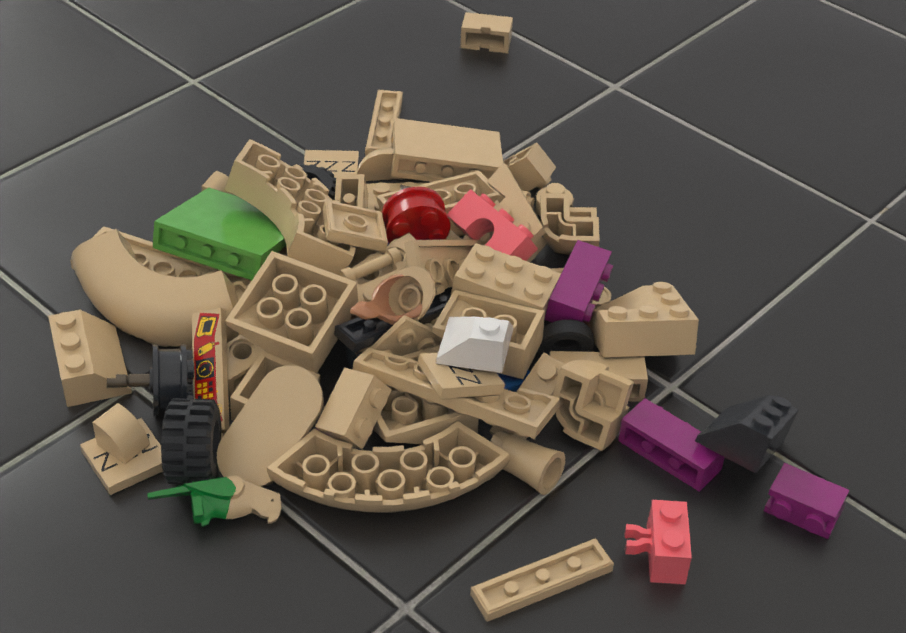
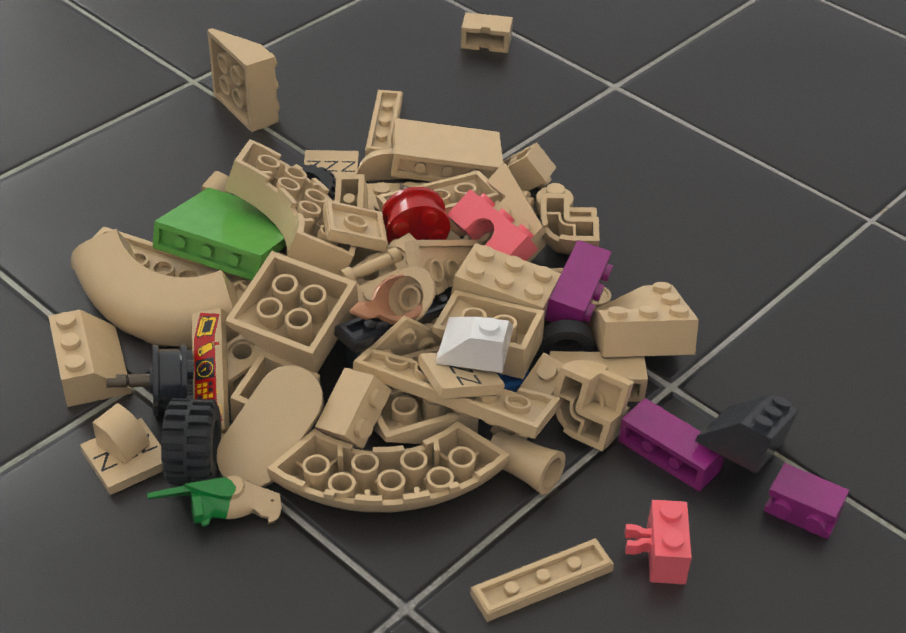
(244, 79): none -> tan slope

